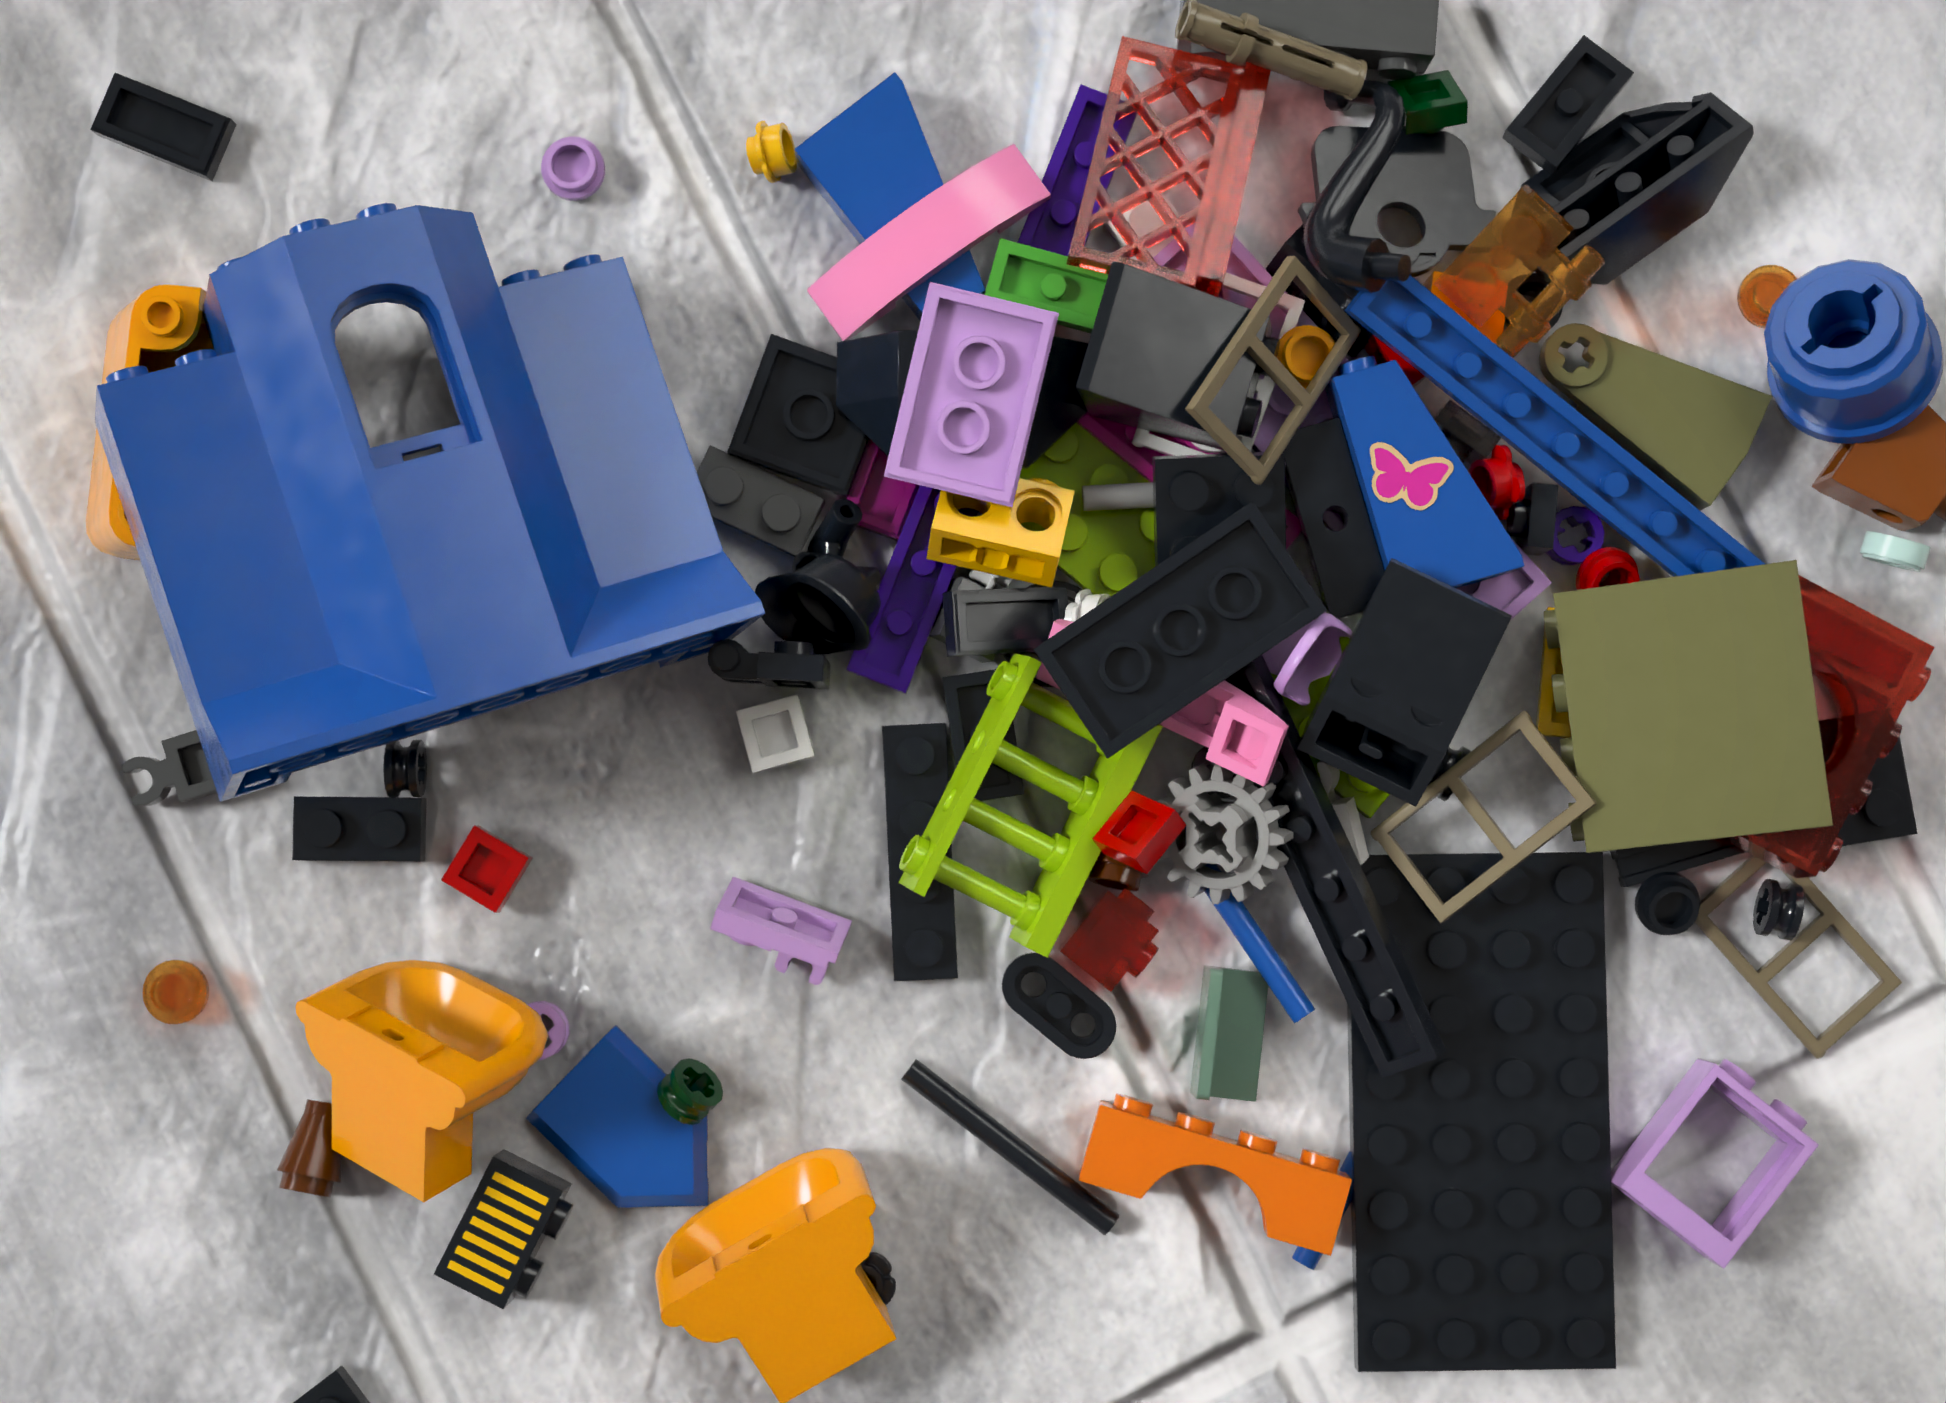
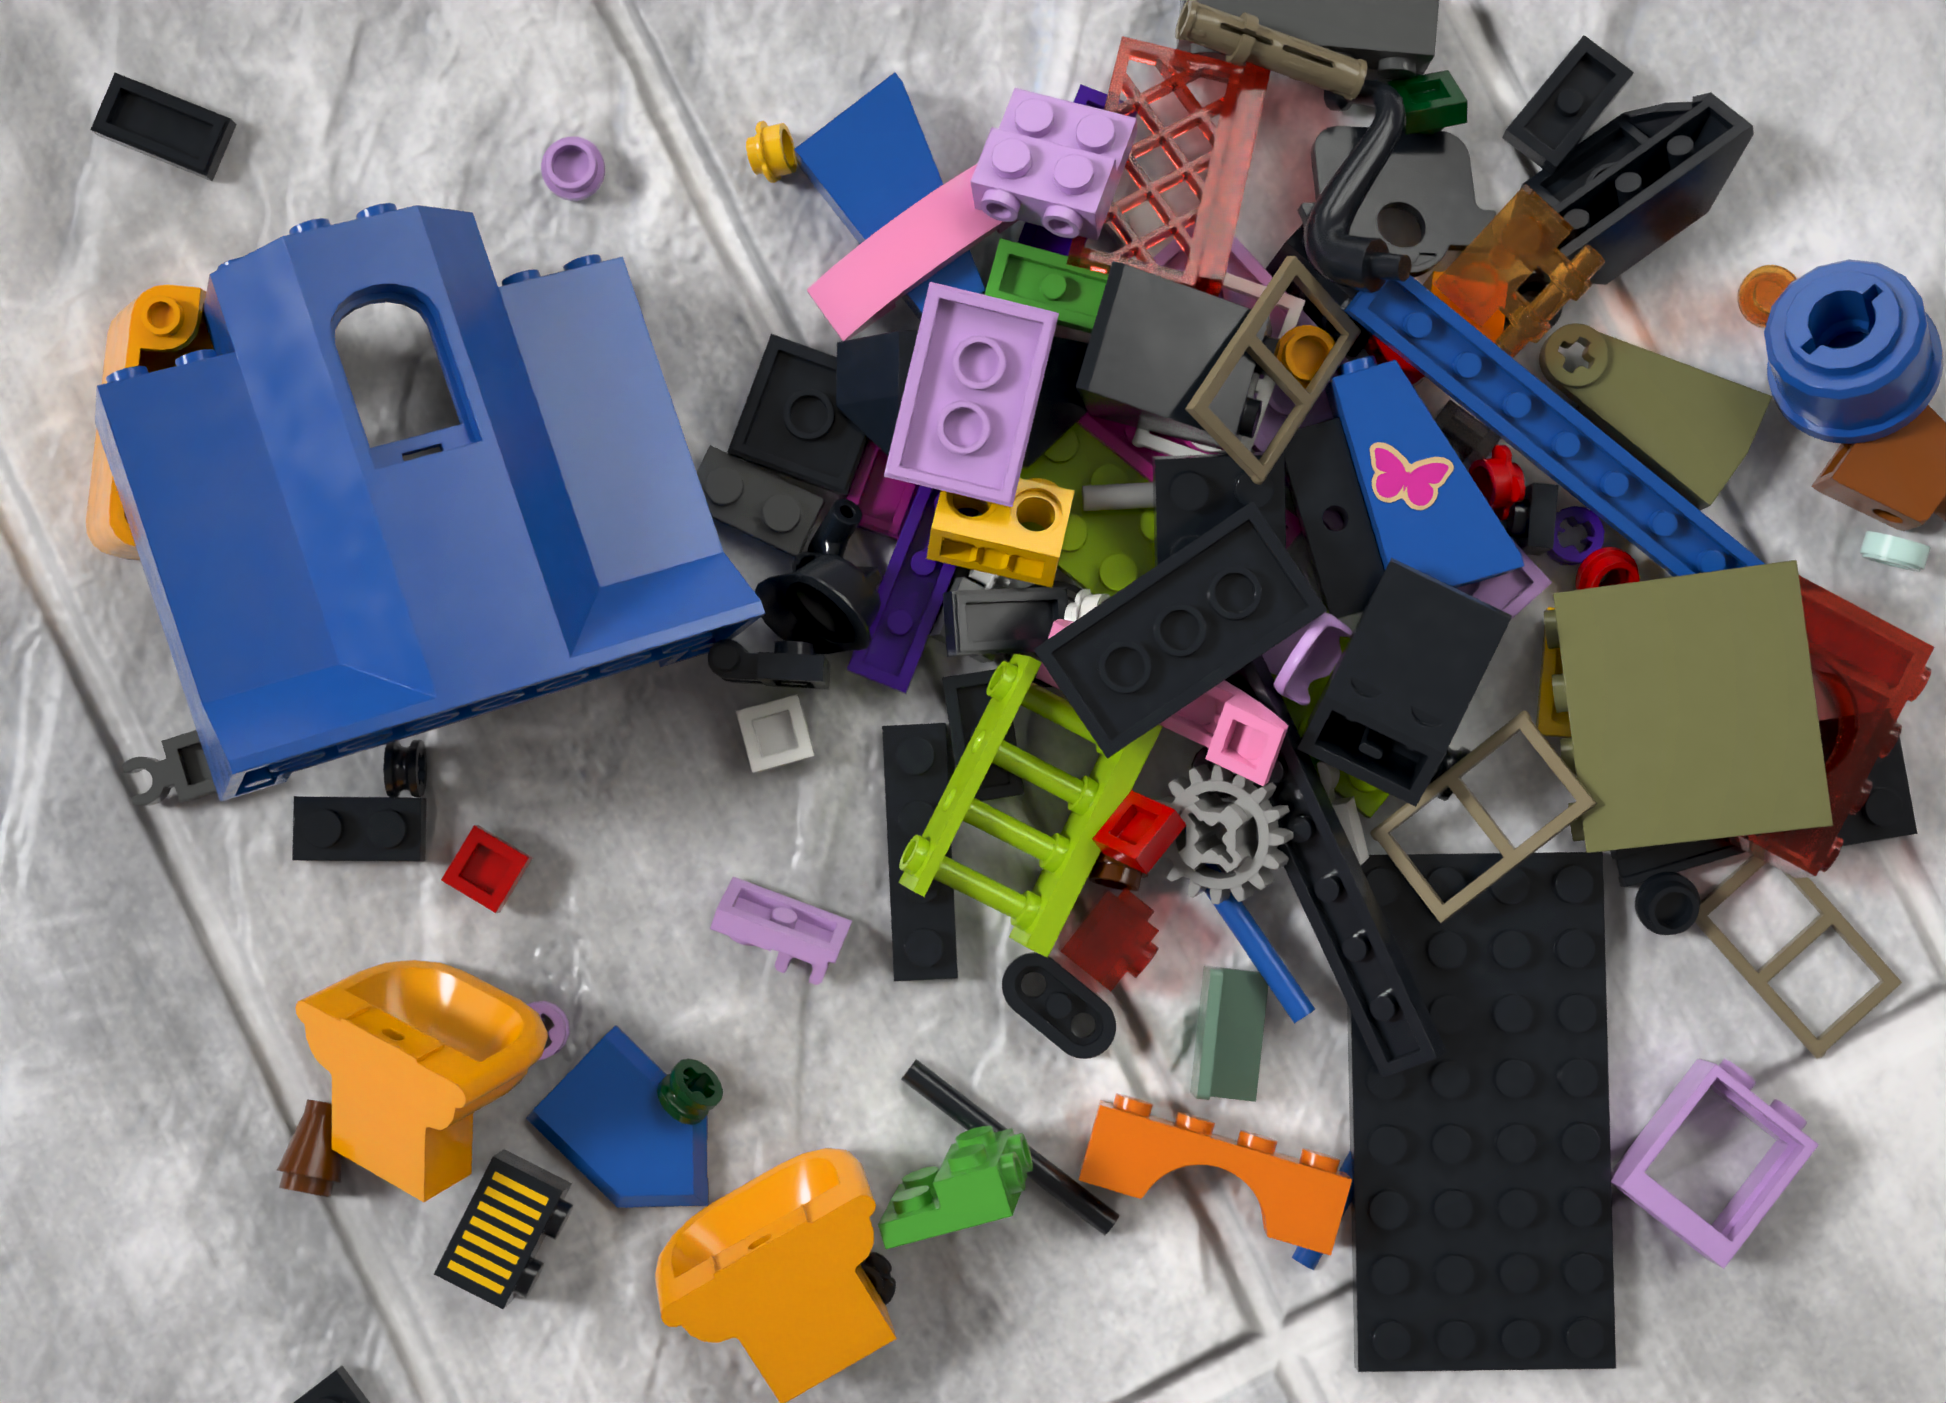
(175, 991): clear orange plate -> none
(972, 1187): none -> bright green plate
(1053, 164): none -> lavender plate
(1778, 909): black bush -> none

